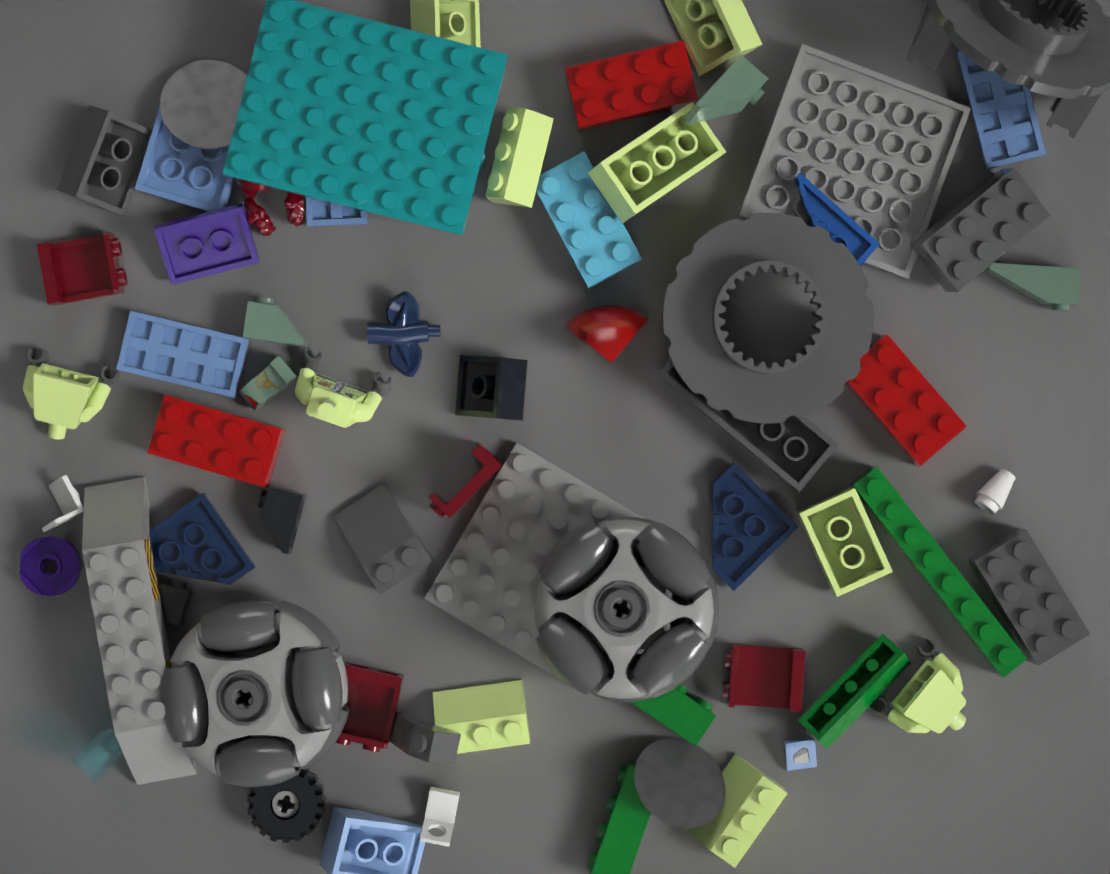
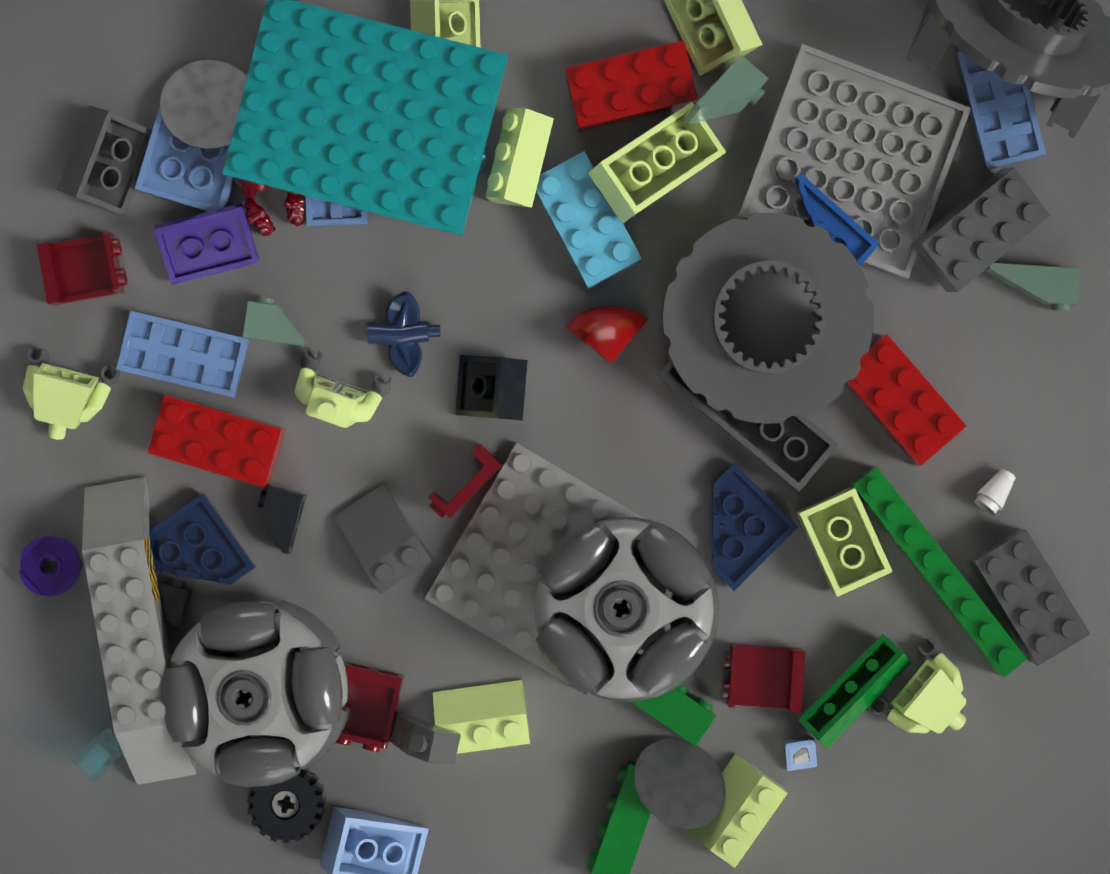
(67, 499): white bracket -> none
(268, 383): sand green leg -> none
(440, 814): white bracket -> none

